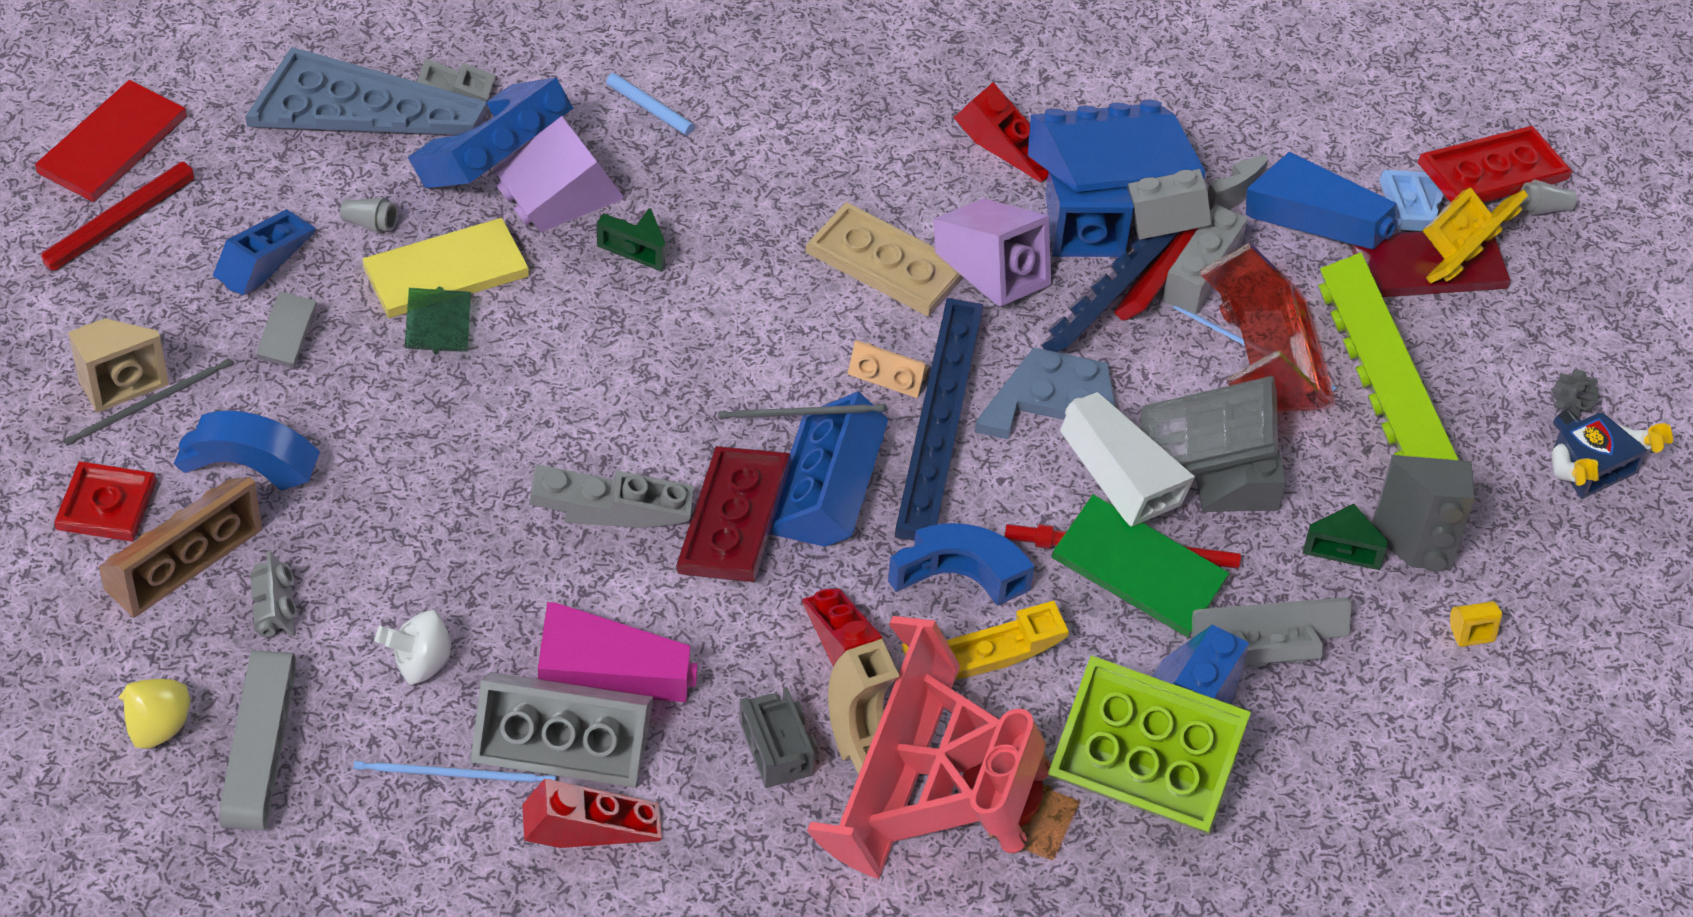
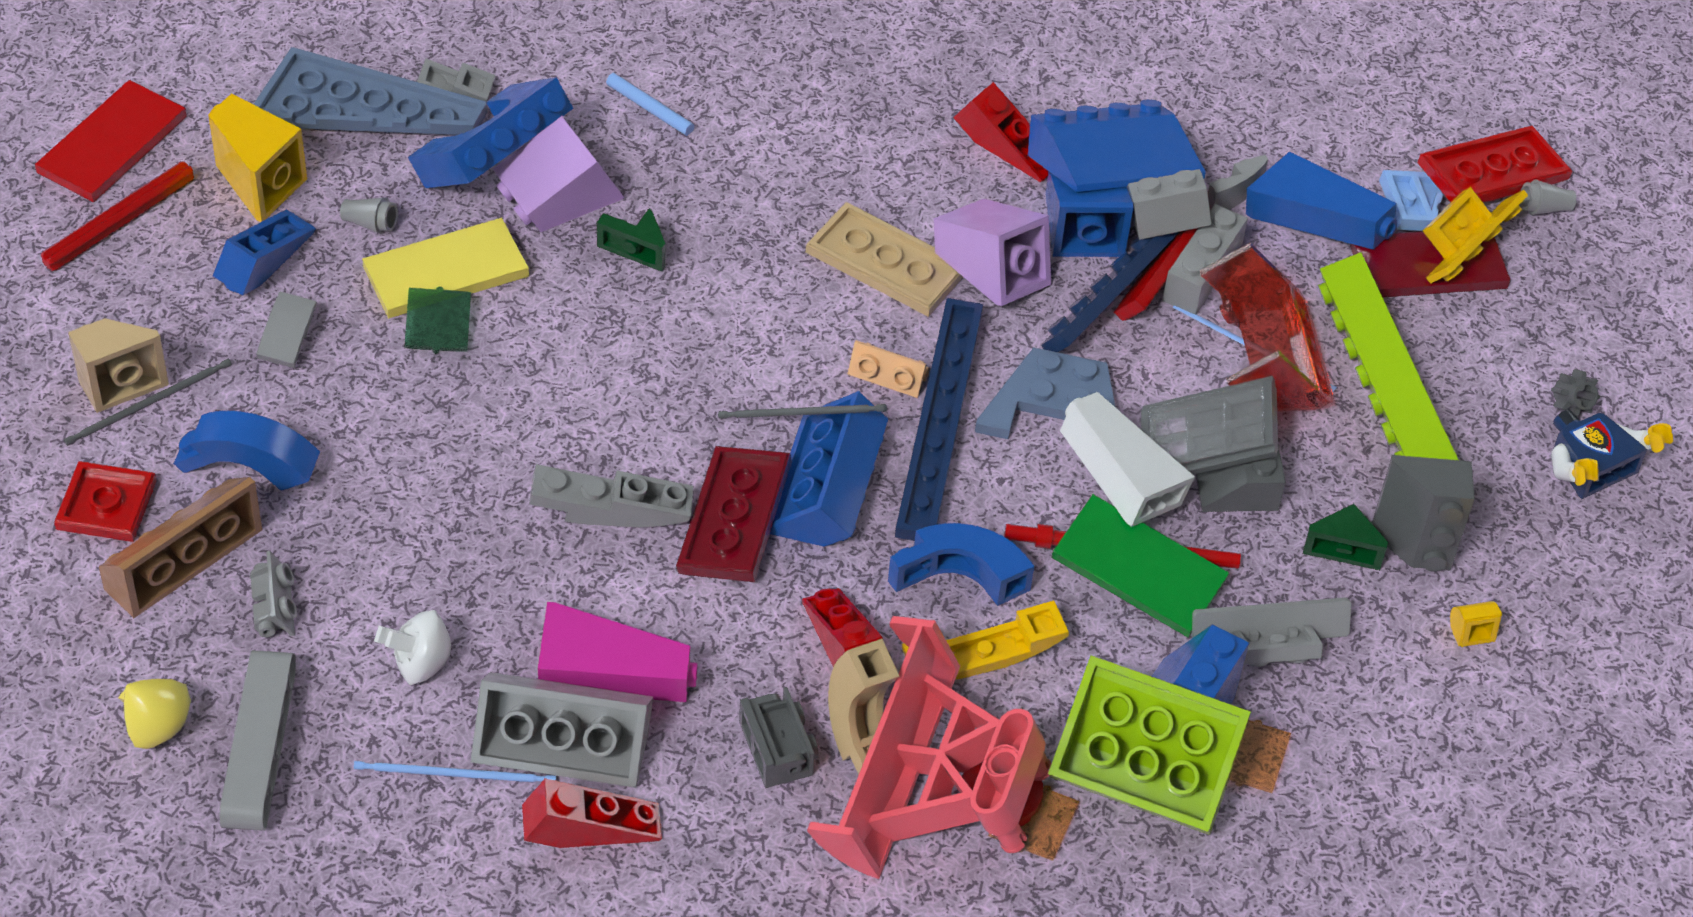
(257, 154): none -> yellow slope
(1260, 756): none -> clear orange piece

